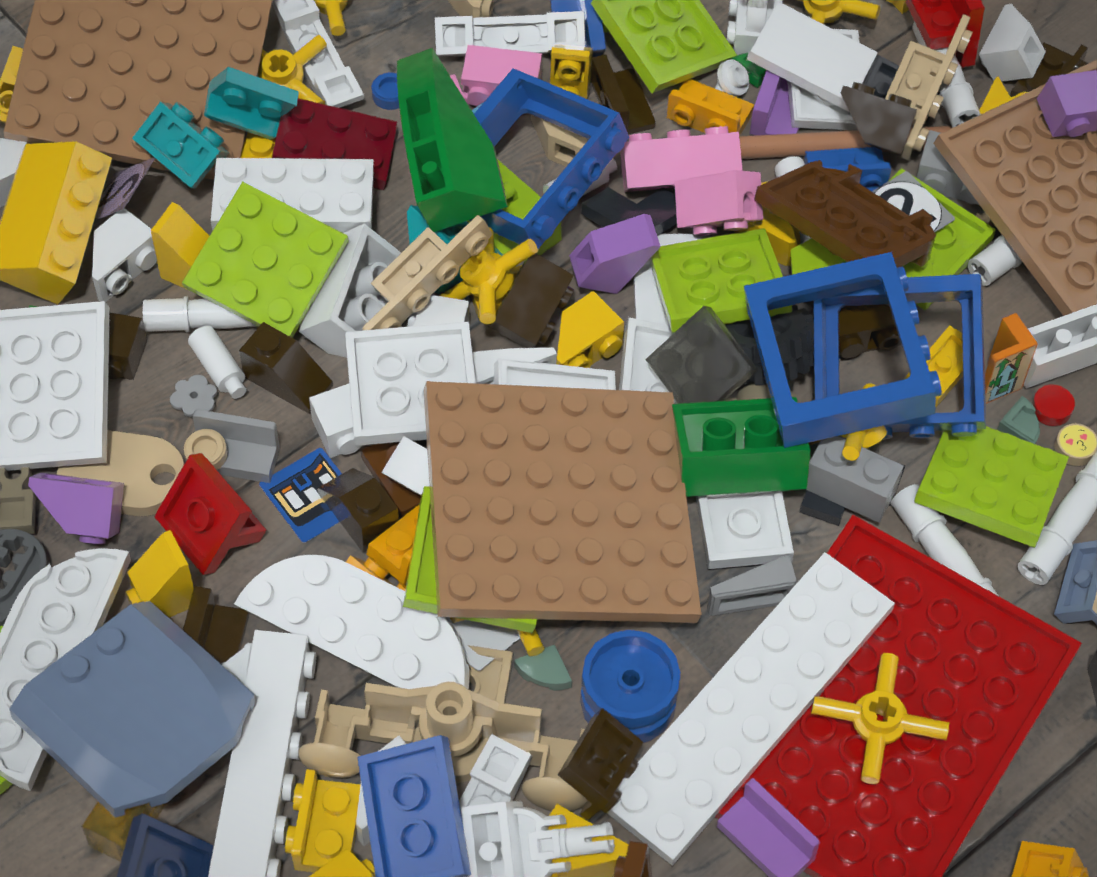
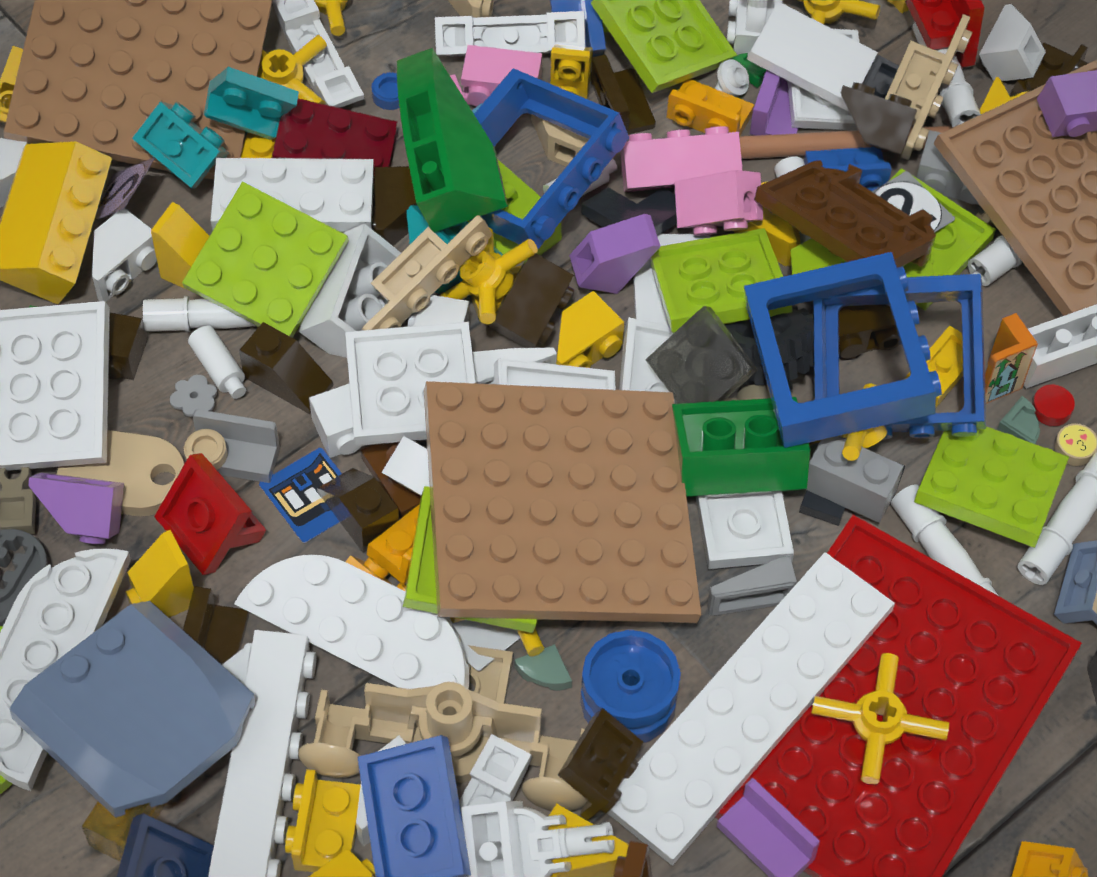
(392, 198): none -> dark brown slope

